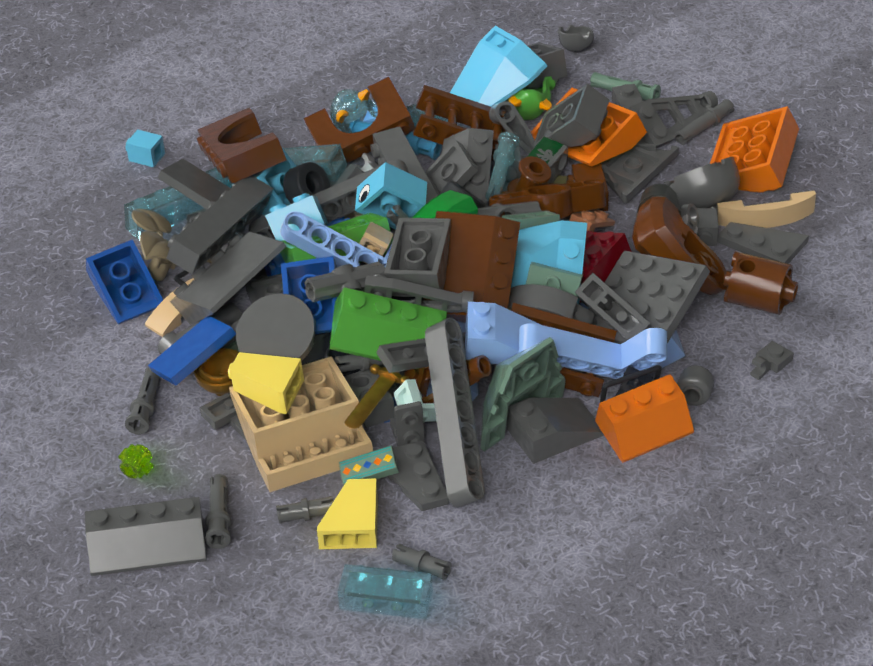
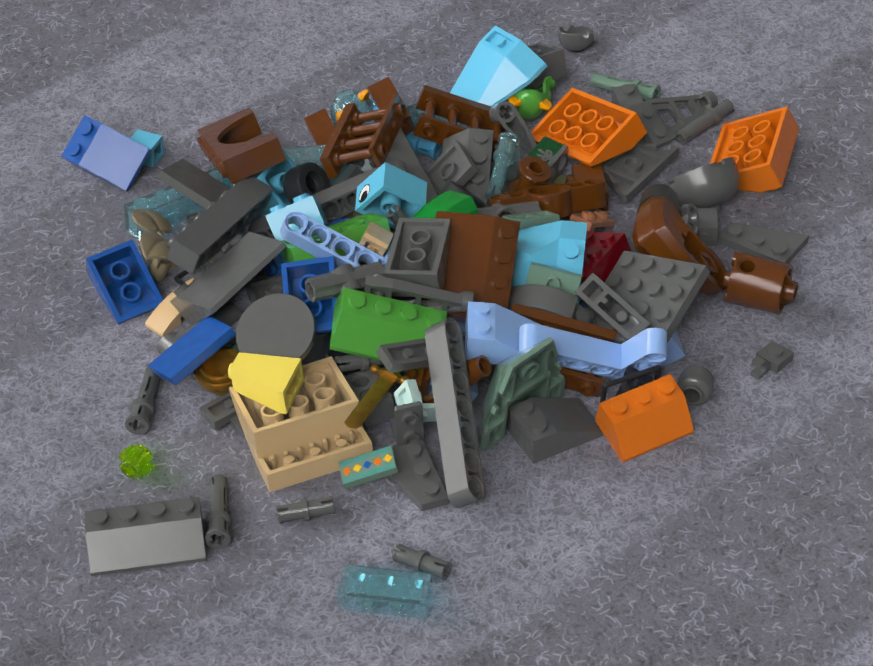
(105, 153): none -> slope
(351, 125): none -> reddish brown fence
(351, 517): light yellow slope -> none
(575, 118): dark grey slope -> none
(767, 214): tan slope -> none

